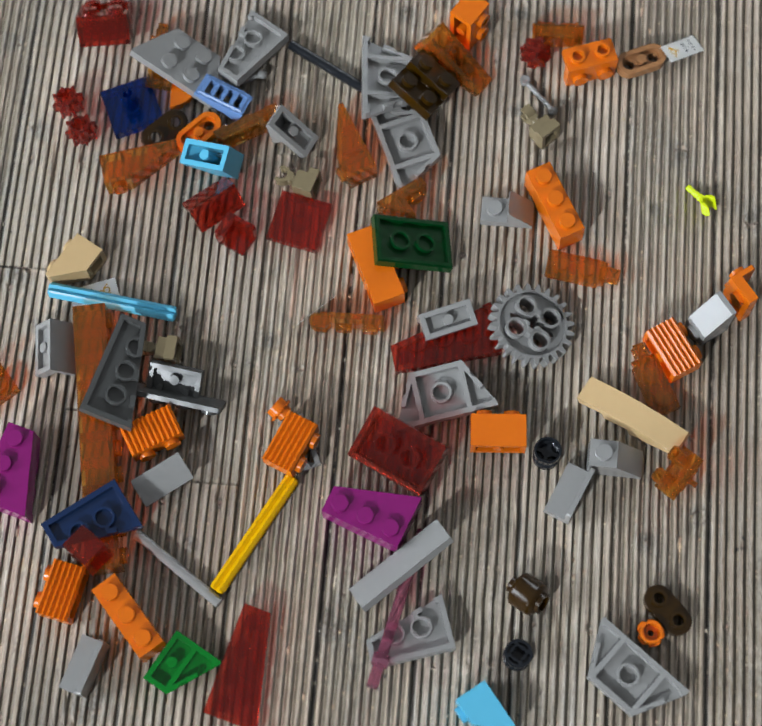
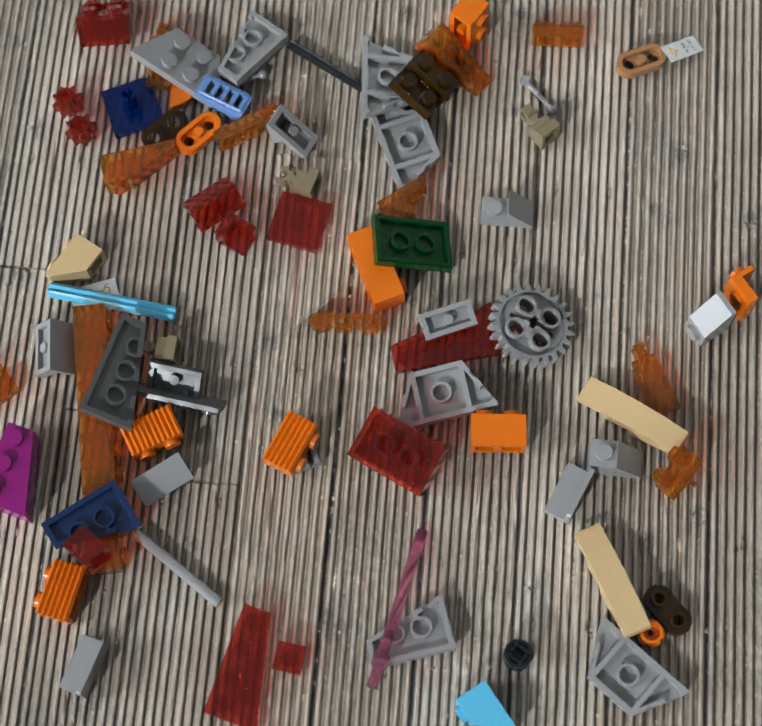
(129, 618): orange brick -> none
(179, 664): green wing -> none
(212, 158): medium azure slope -> none
(254, 534): yellow axle -> none
(279, 409): orange plate -> none
(289, 658): none -> clear red plate
(353, 157): clear orange slope -> none
(373, 514): magenta wedge -> none
(401, 565): light grey tile -> none
(528, 594): dark brown head -> none
(535, 52): clear red gear -> none
(547, 448): black wheel -> none
(554, 206): orange brick -> none
(580, 270): clear orange hinge -> none
(589, 62): orange bracket -> none
(612, 581): none -> tan slope
(673, 349): orange brick -> none
(705, 201): neon yellow hand -> none

